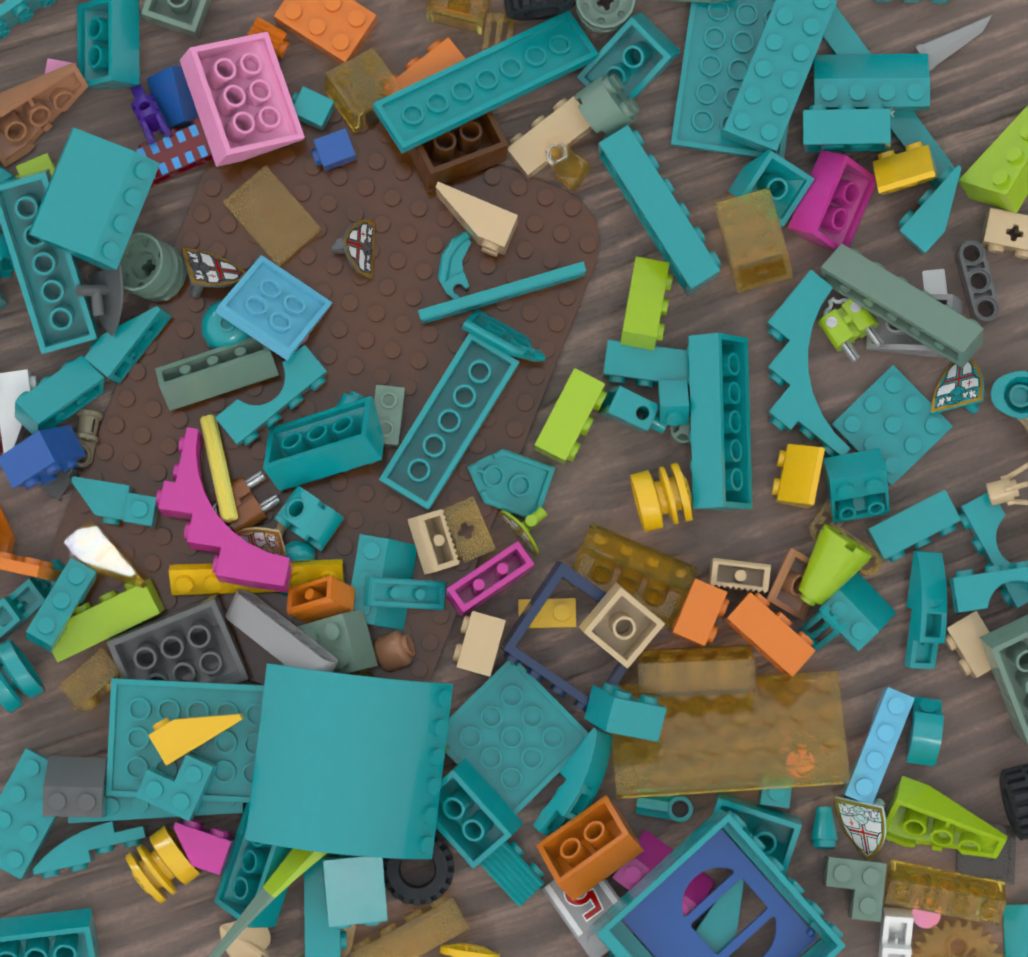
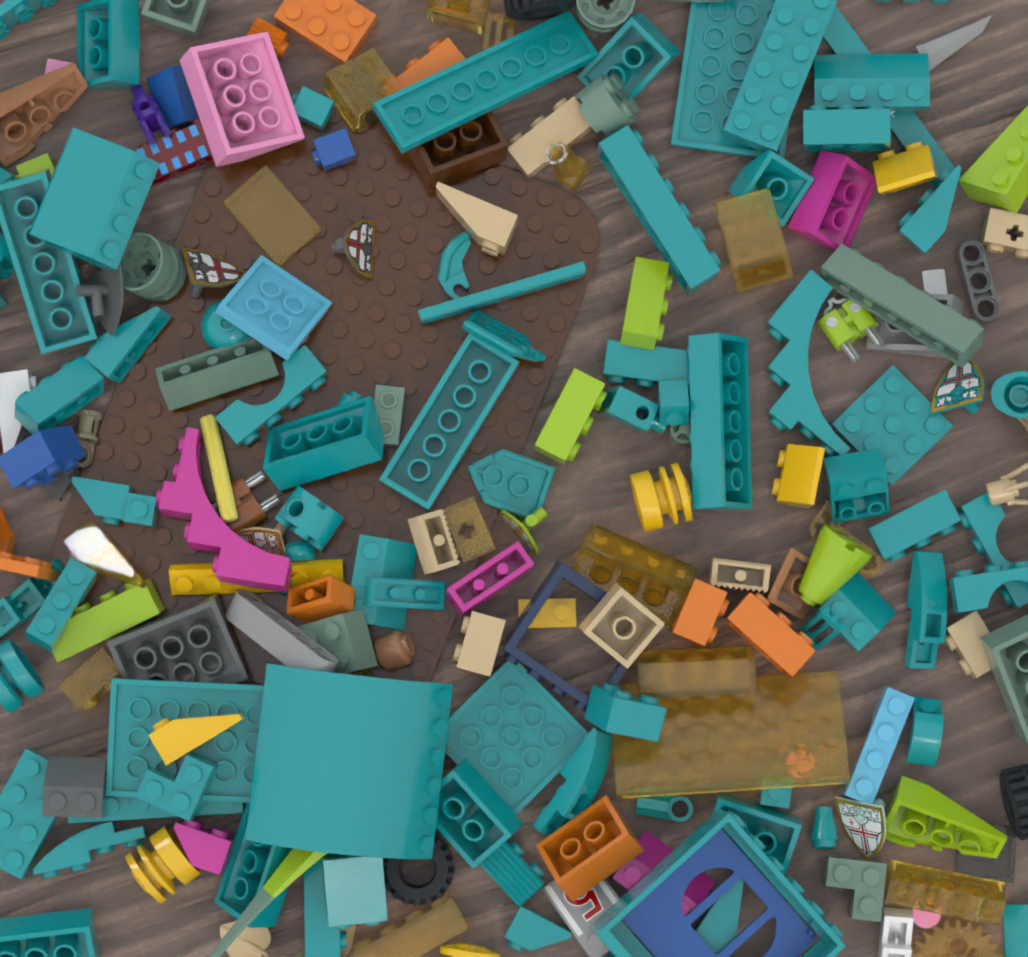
(533, 931): none -> teal slope

